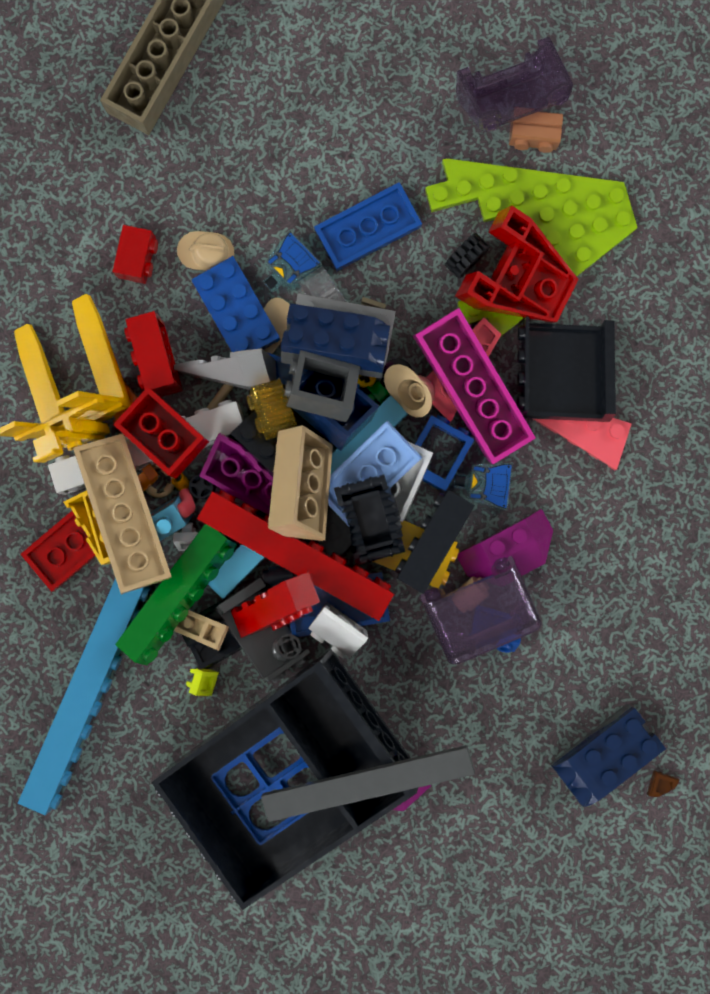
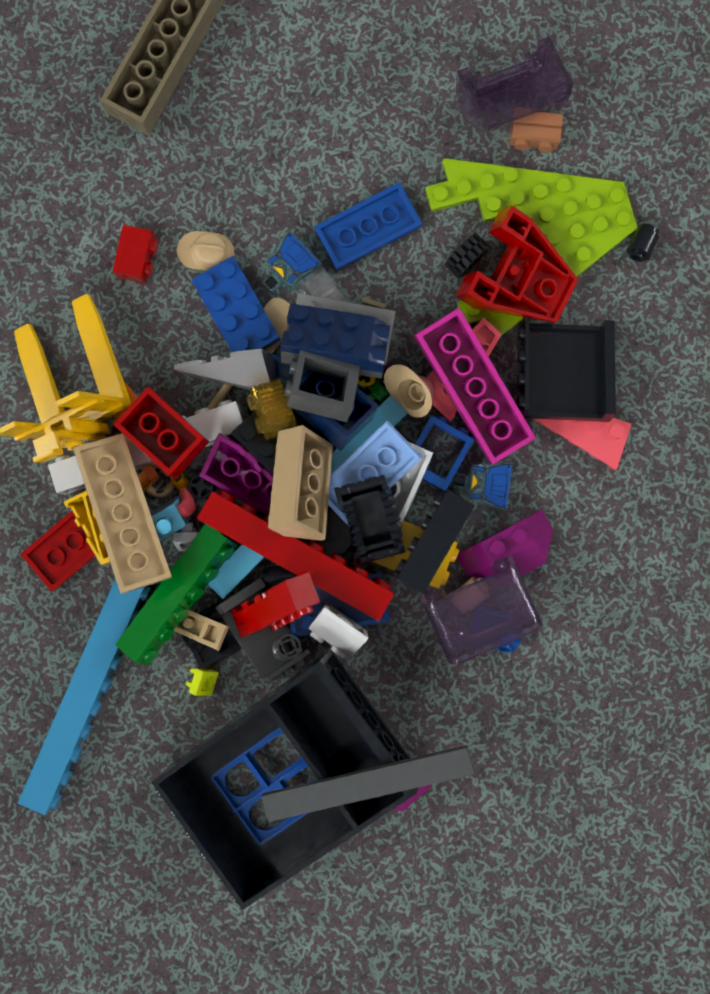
(152, 354): red brick -> none
(607, 756): dark blue piece -> none
(643, 242): none -> black brick
(661, 784): reddish brown tile -> none

